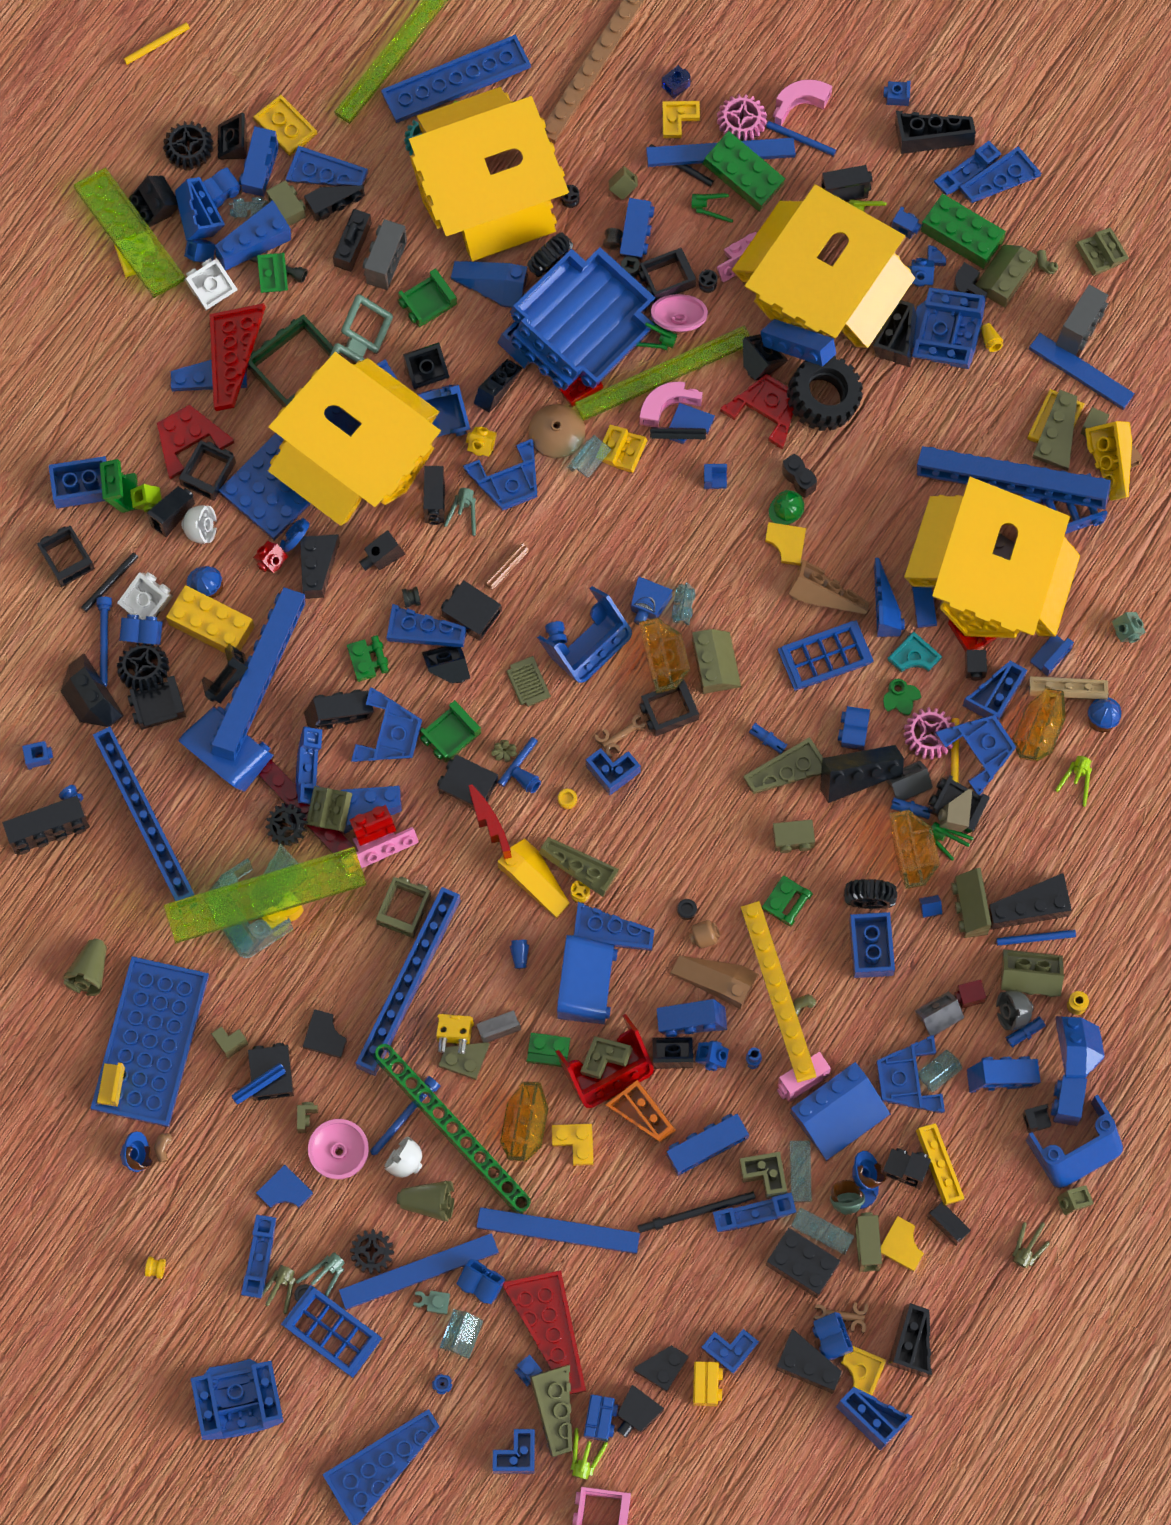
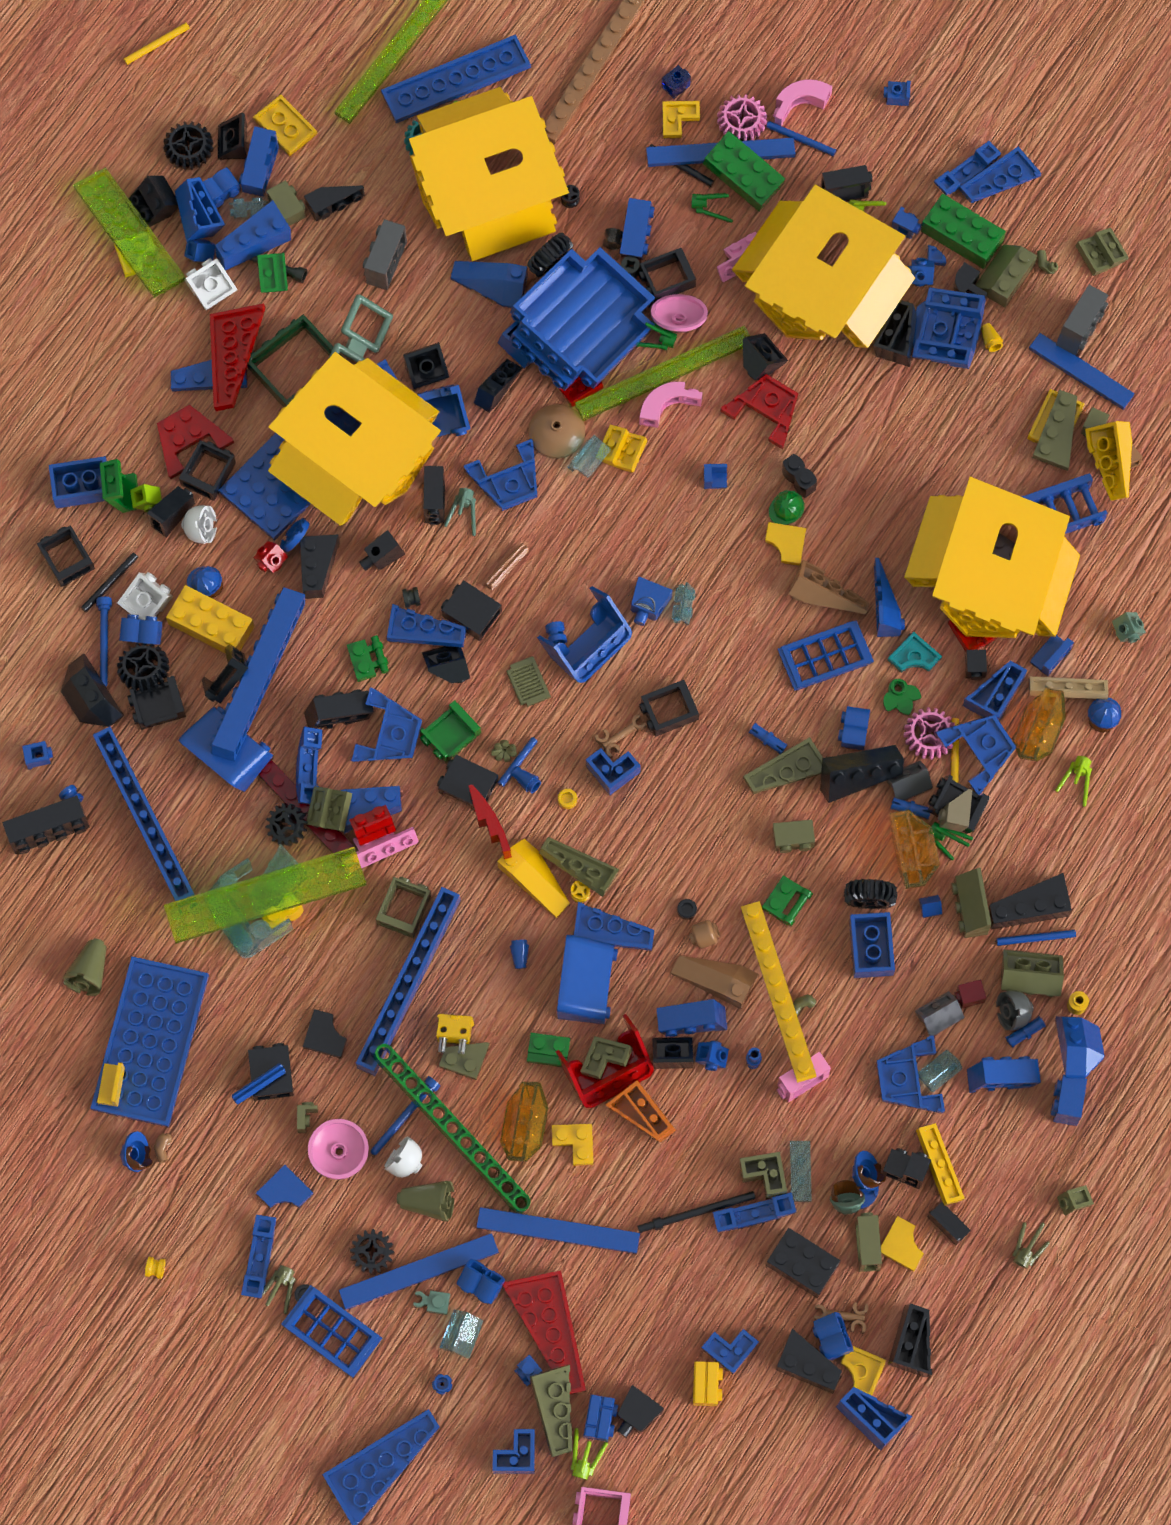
(229, 1044): olive piece -> none
(236, 1399): blue slope -> none
(322, 169): blue wing -> none
(332, 1264): sand green plant -> none
(352, 240): black piece -> none
(427, 299): green panel -> none
(481, 441): yellow brick -> none
(498, 1027): flat silver panel -> none
(623, 183): olive panel -> none
(663, 1367): black wing -> none
(664, 654): clear yellow wedge -> none
(677, 433): black axle -> none
(691, 418): blue tile -> none
(706, 277): black wheel -> none
(707, 1144): blue brick -> none
(715, 660): olive slope -> none
(798, 342): blue brick -> none
(816, 413): black tyre -> none
(822, 1231): clear light blue tile -> none
(840, 1111): blue slope -> none
(924, 606): blue tile -> none
(933, 132): black wedge -> none
(1014, 477): blue brick -> none
(1037, 1118): black panel -> none
(1069, 1168): blue windscreen -> none

